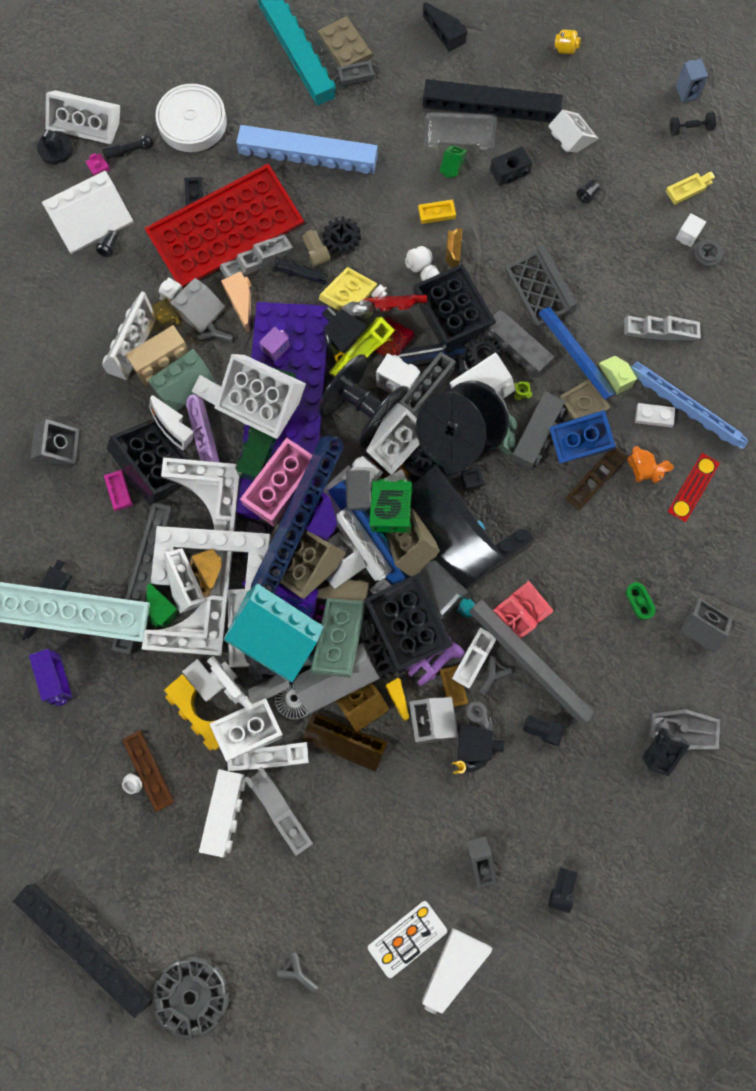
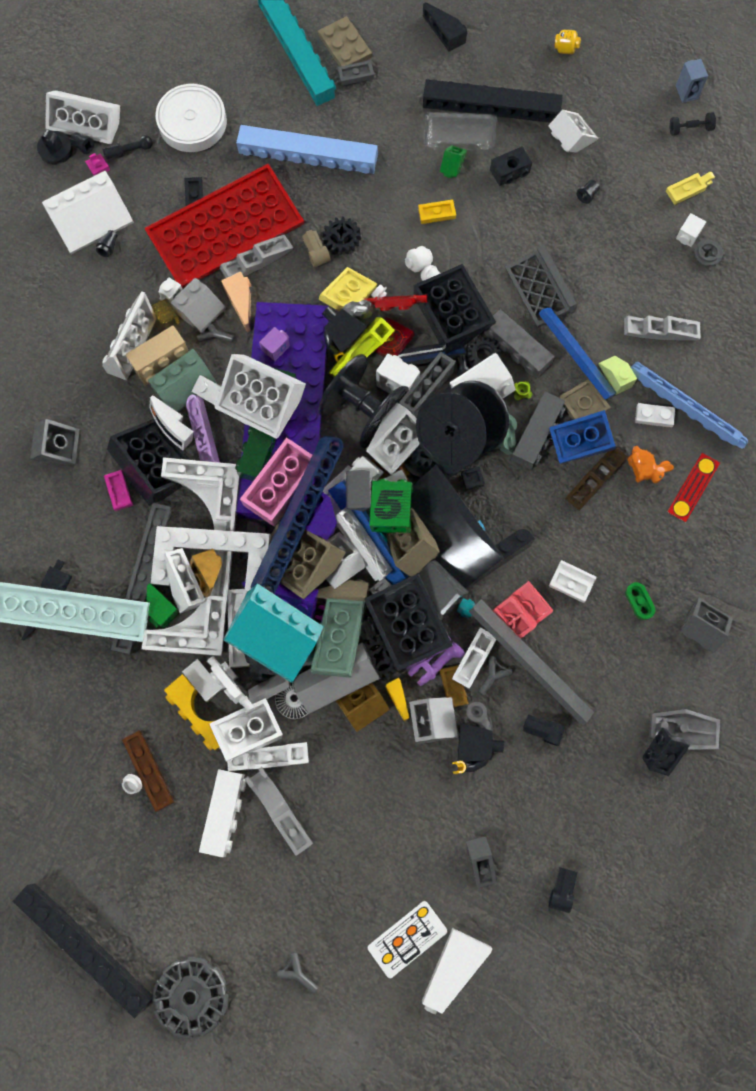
(50, 677): dark purple window -> none
(83, 143): none -> black bush
(291, 269): black pin -> none
(344, 741): dark brown brick -> none
(453, 247): pearl gold slope -> none
(572, 581): none -> white plate

